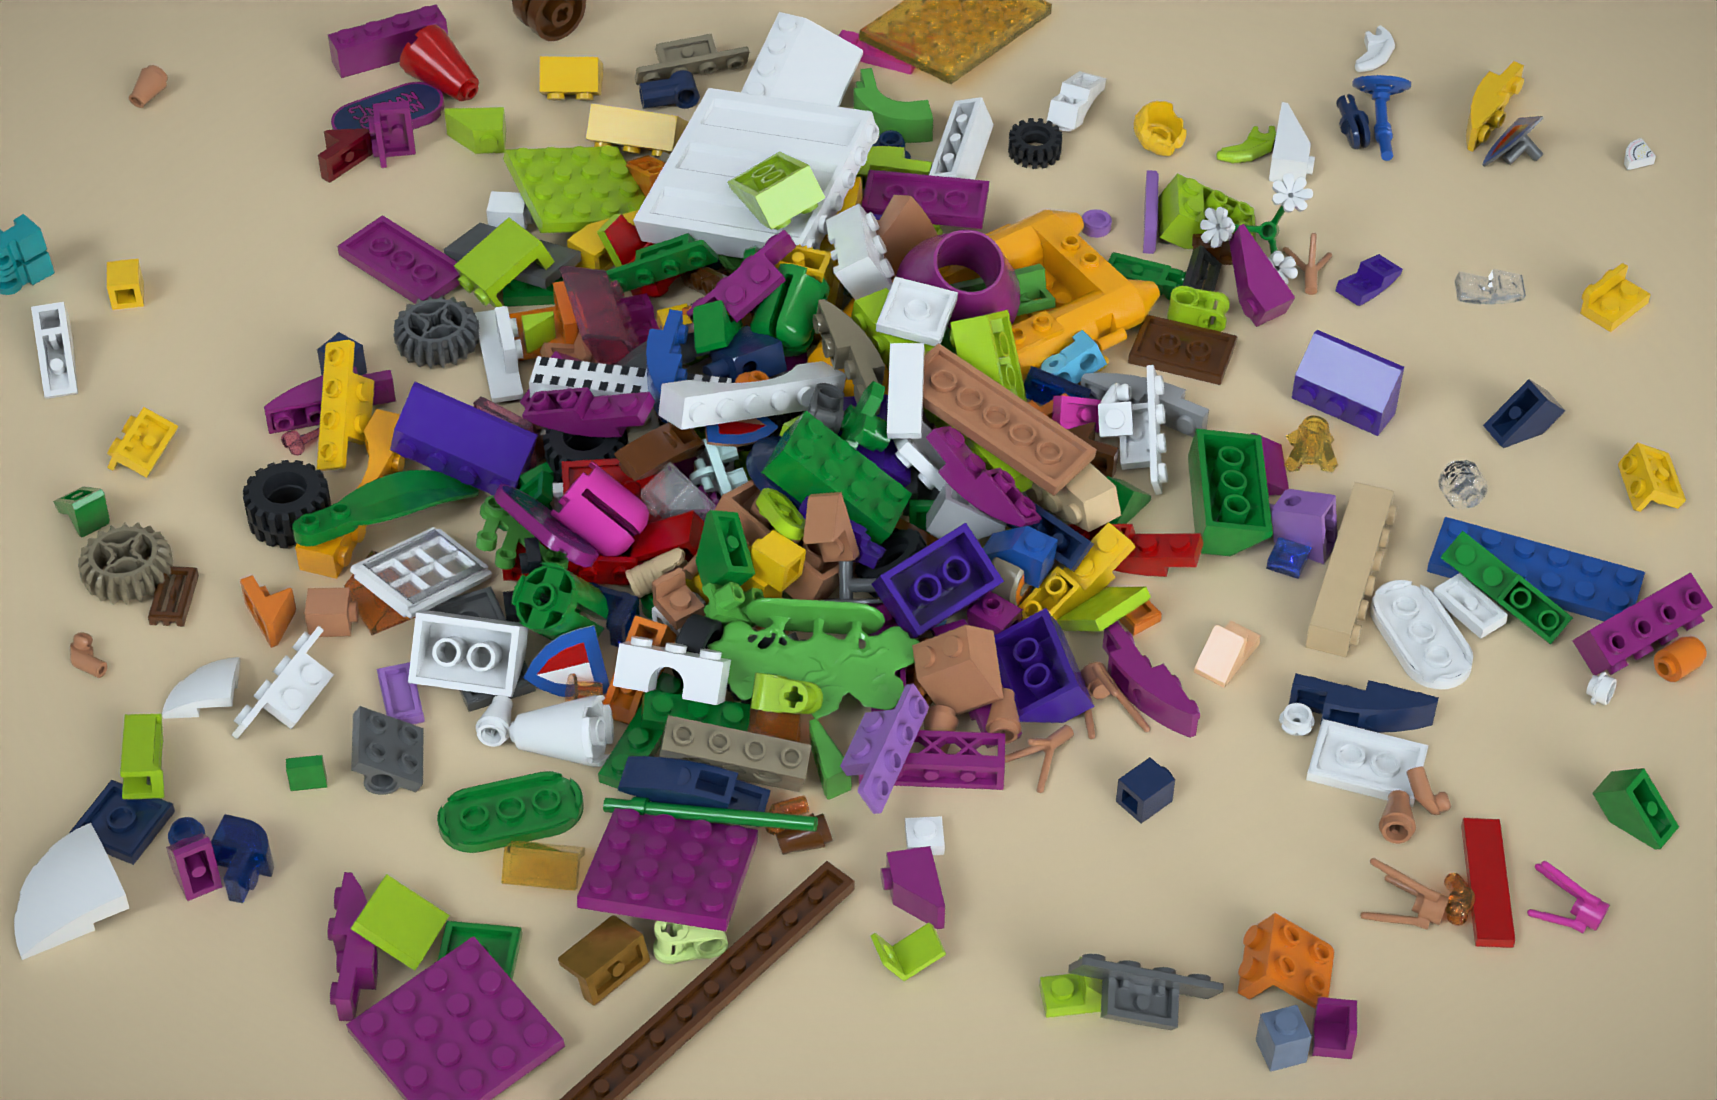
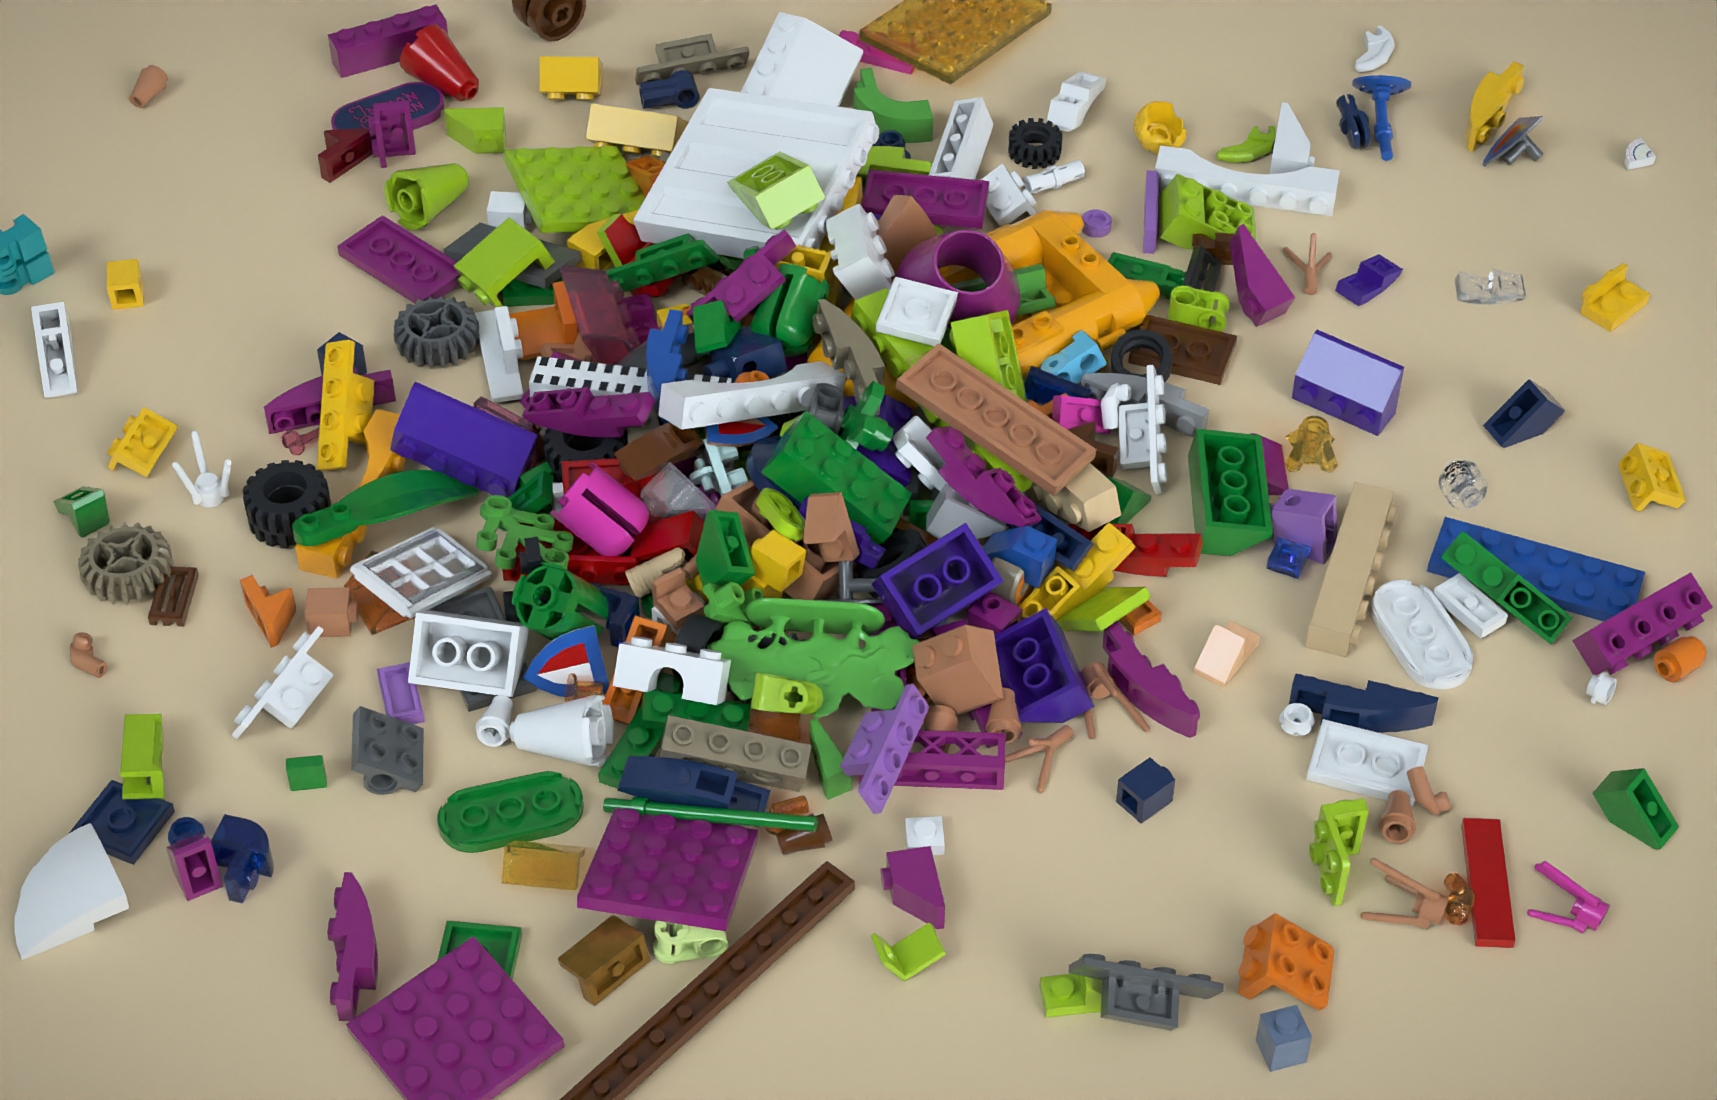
(205, 688): white brick -> none
(208, 488): none -> white plant
(400, 922): lime tile -> none
(424, 192): none -> lime cone
(538, 329): lime slope -> none
(545, 527): magenta tile -> none
(905, 390): white tile -> none
(1005, 196): none -> white bracket
(1054, 177): none -> white pin
(1115, 419): white plate -> none
(1142, 339): none -> black tyre
(1289, 196): white plant -> none
(1303, 190): none -> white arch
(1334, 1028): magenta panel -> none
(1336, 837): none -> lime bracket

